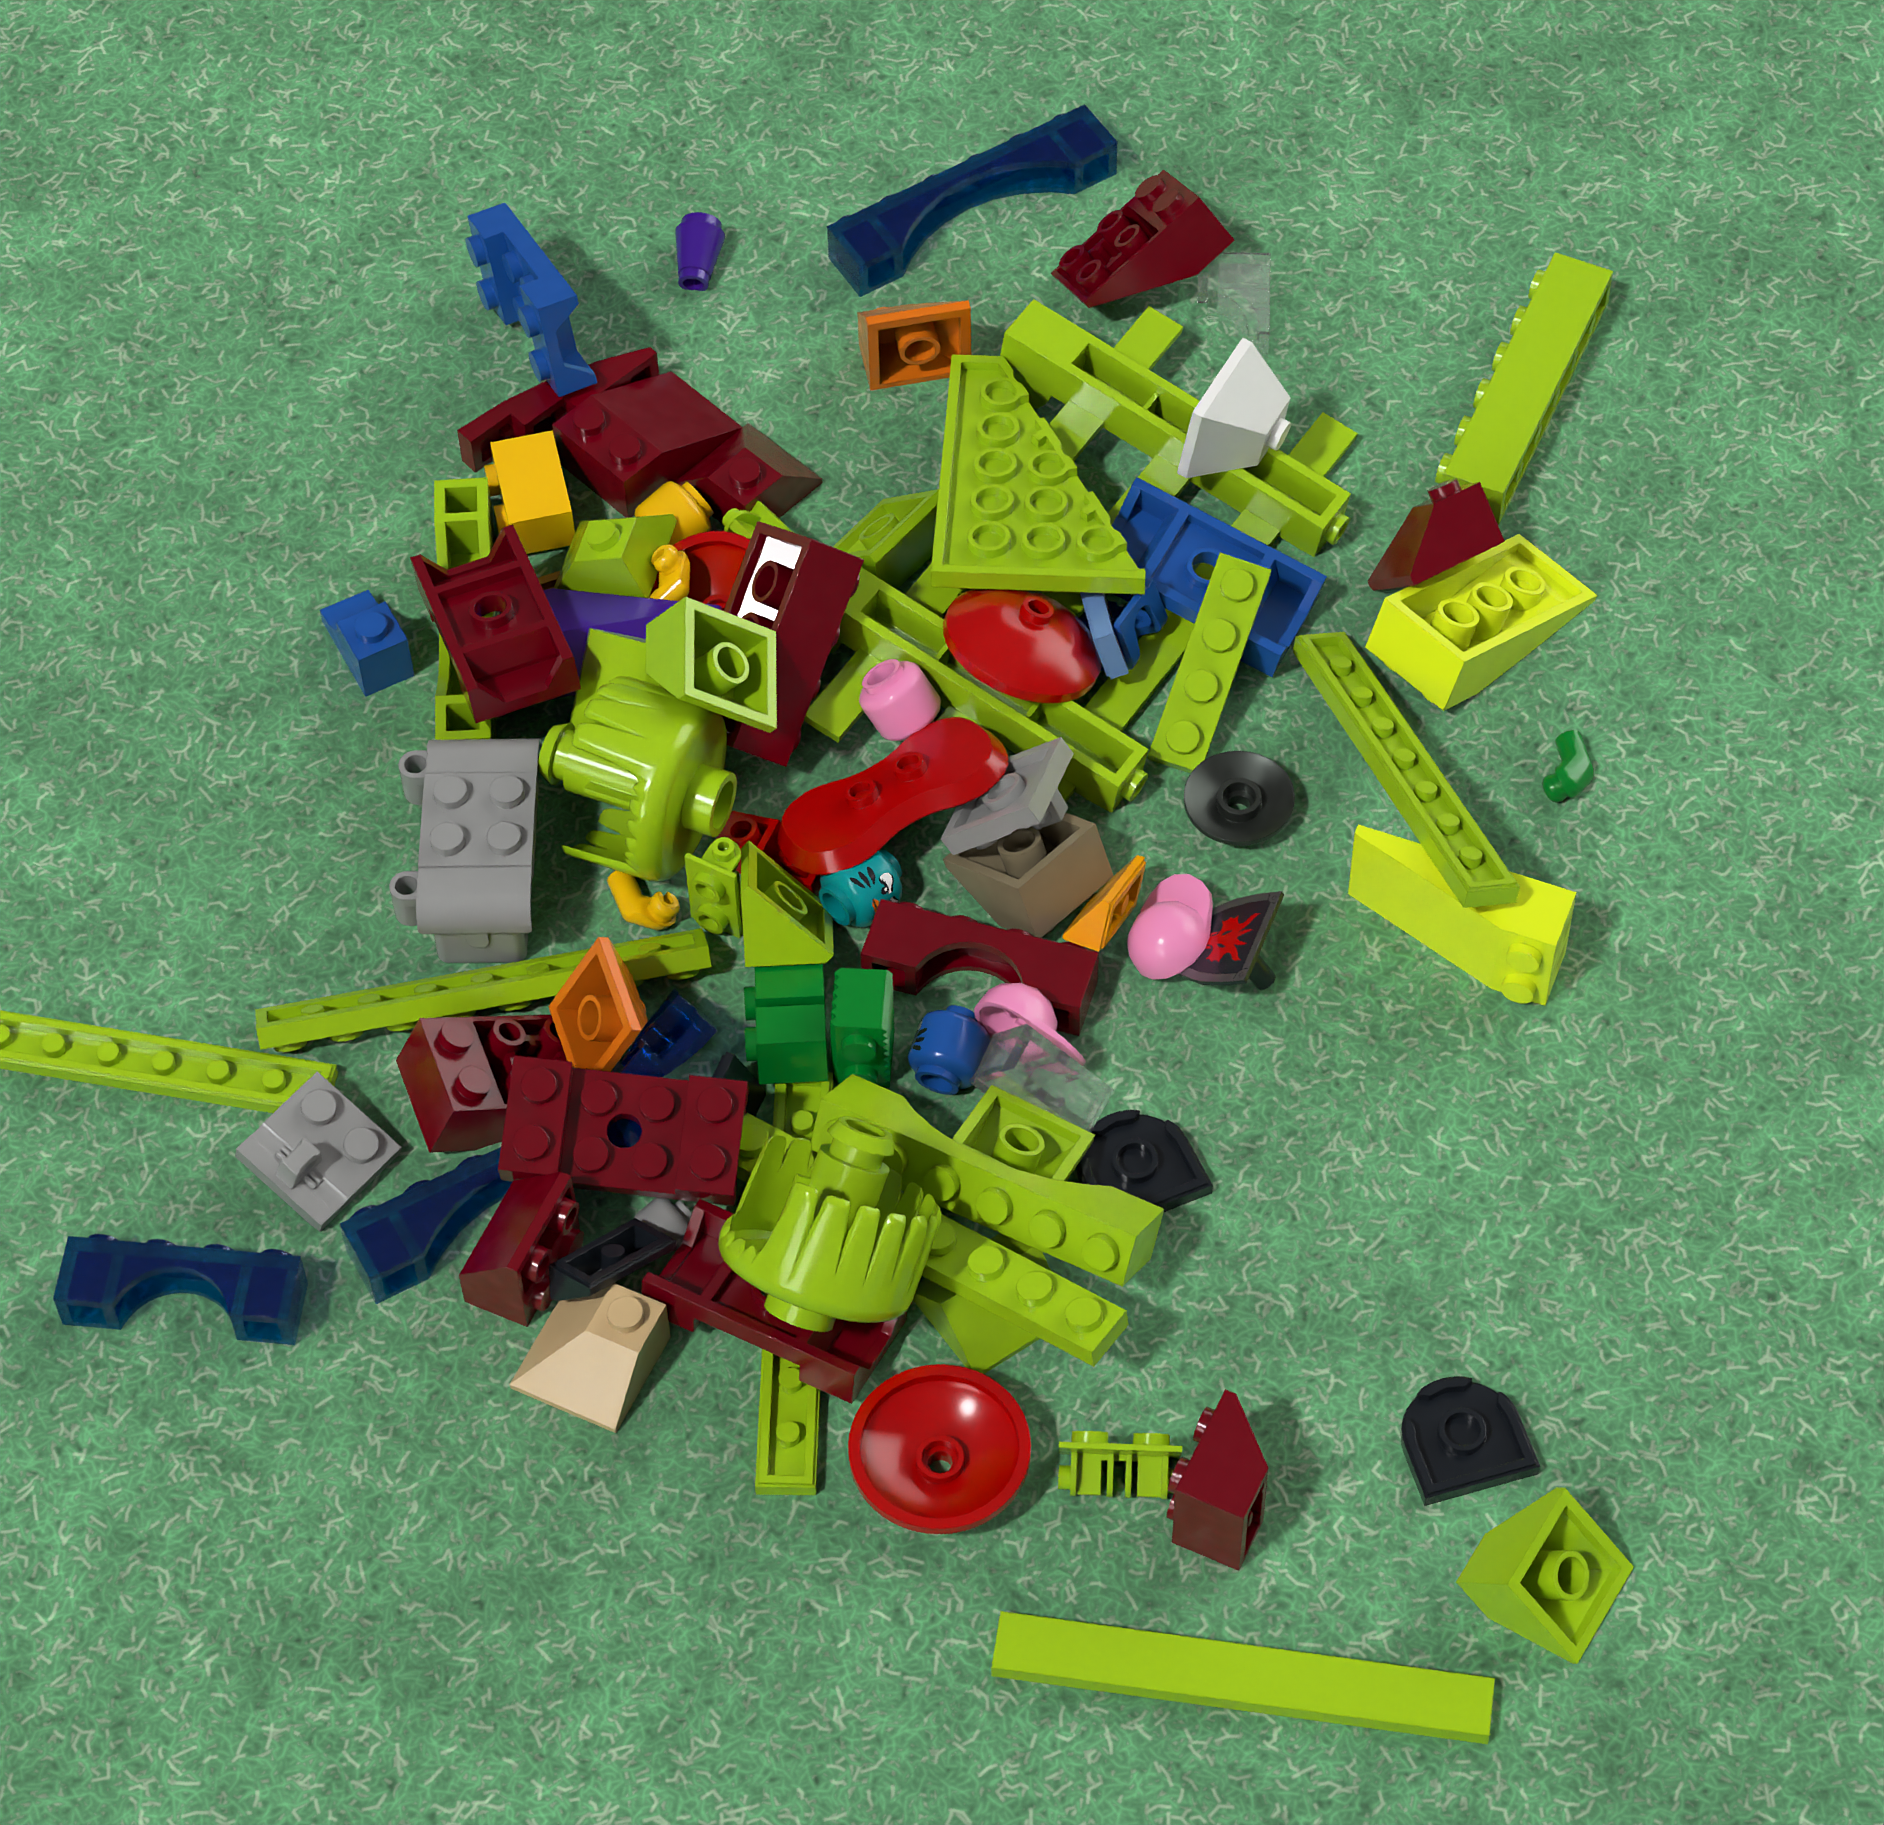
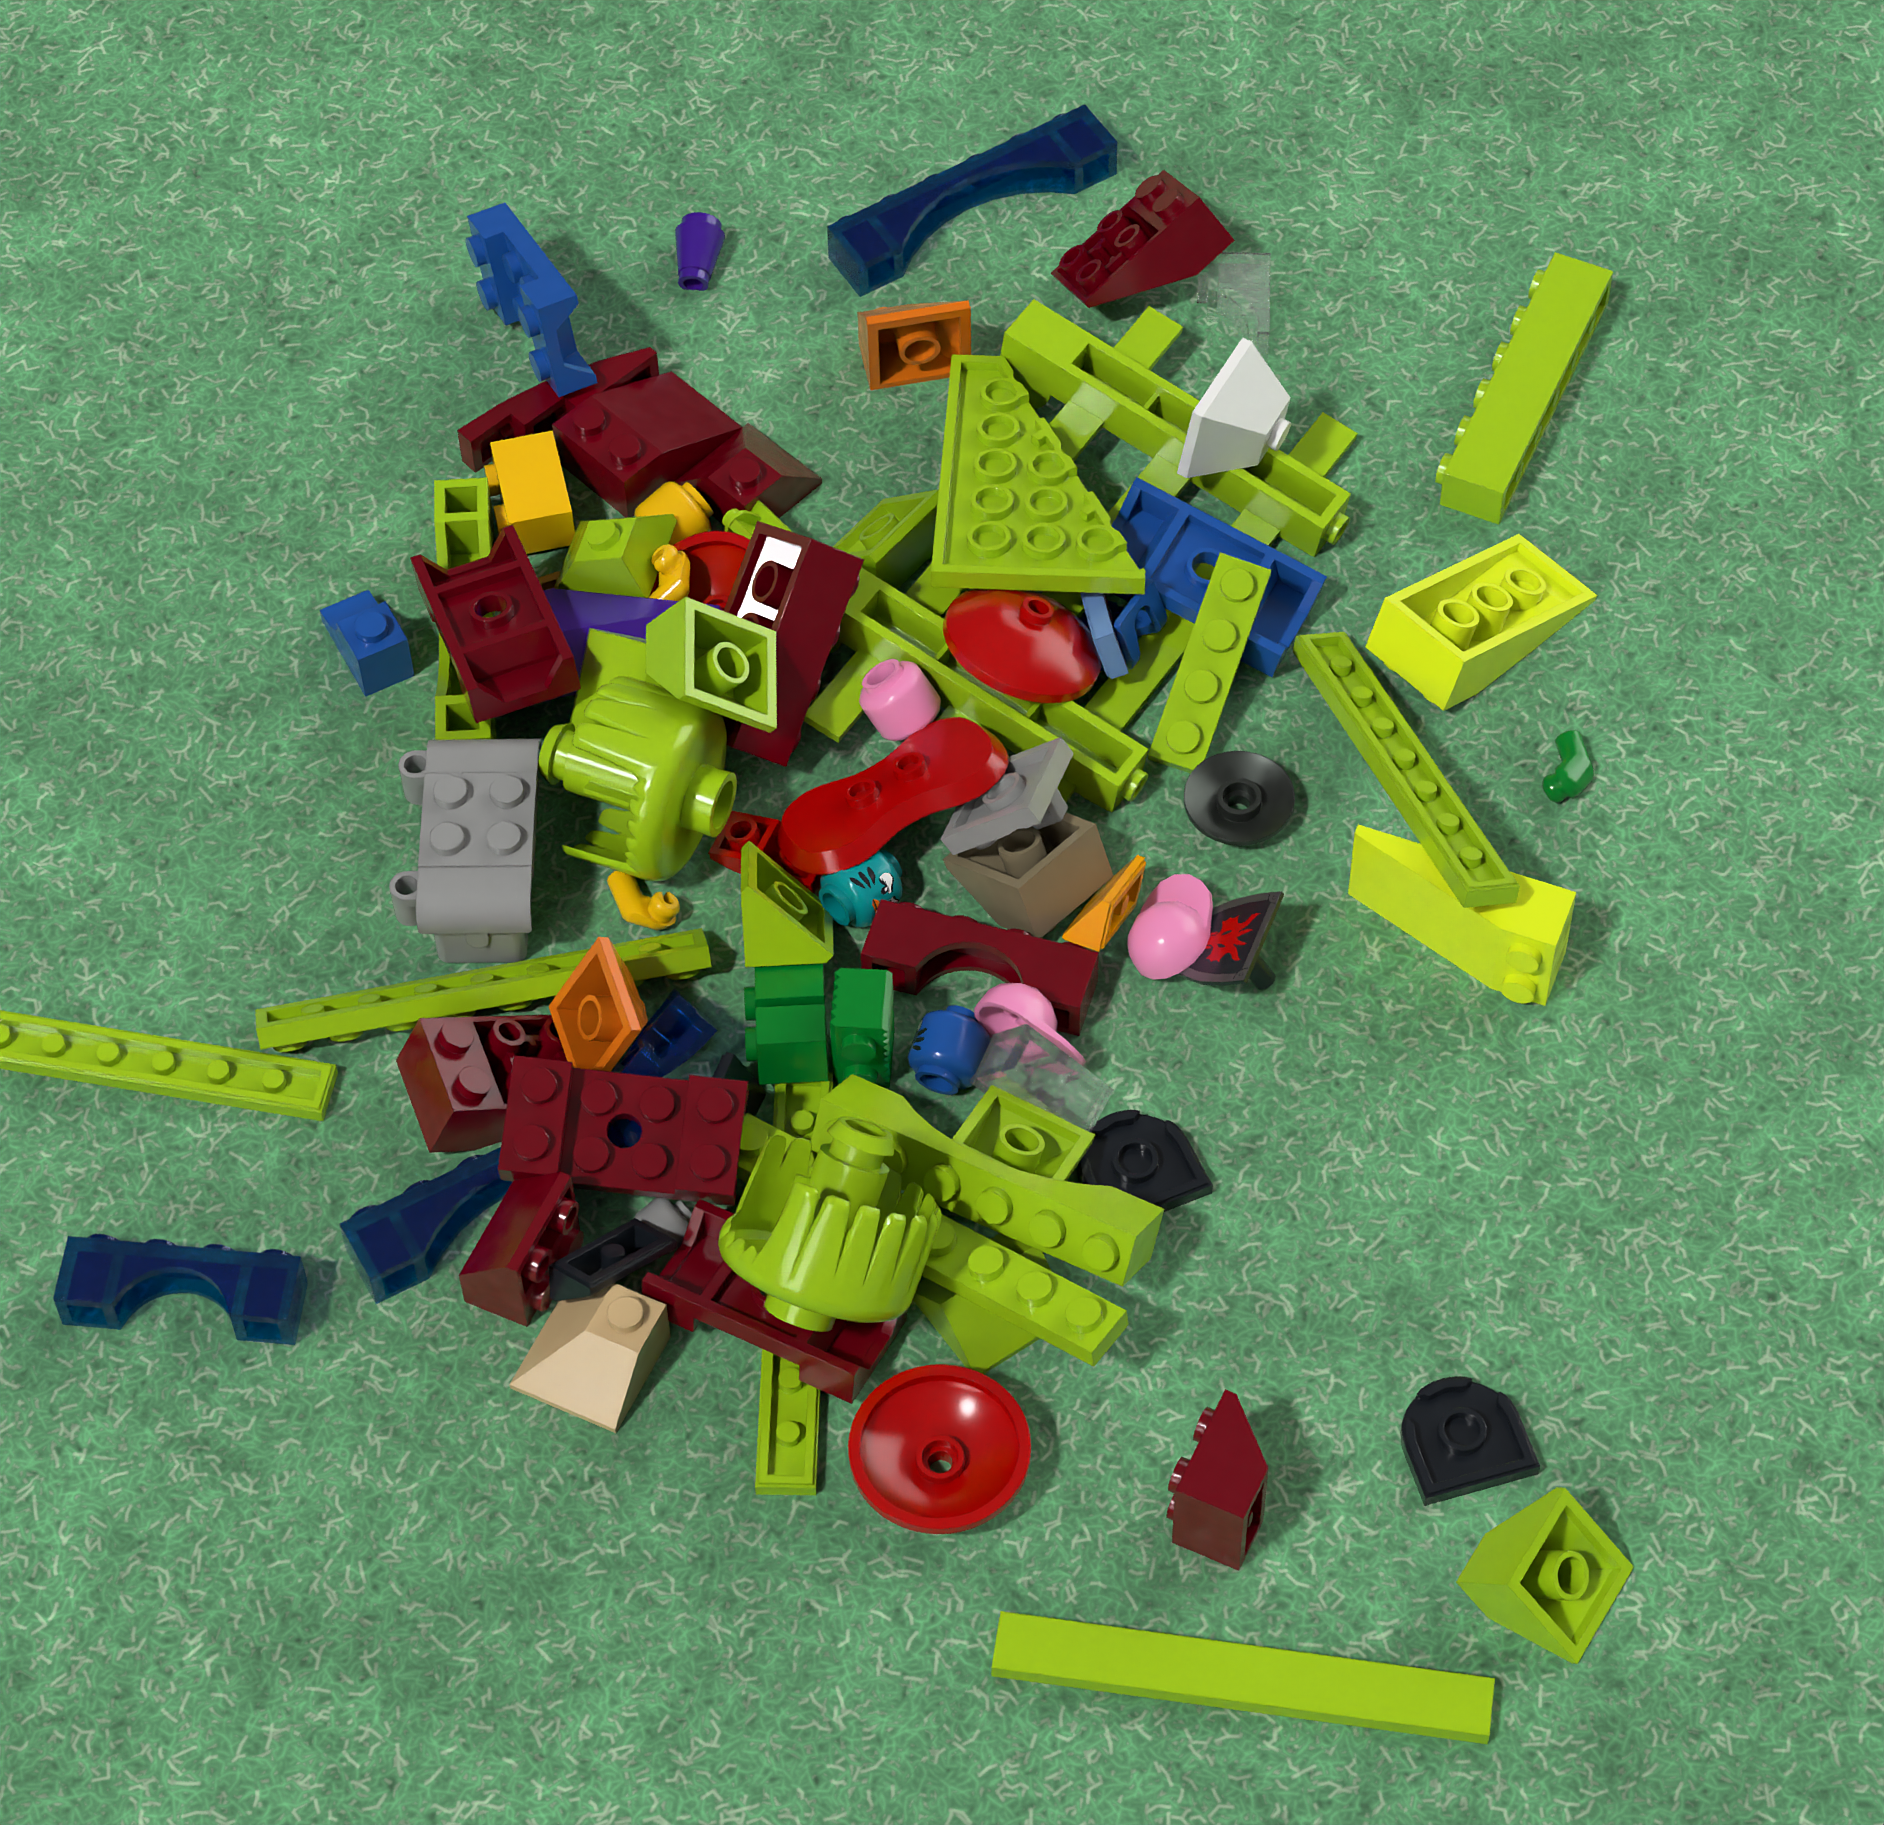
(318, 1151): light grey hinge -> none
(716, 887): lime hinge -> none
(1092, 1447): lime hinge -> none
(1438, 536): dark red slope -> none

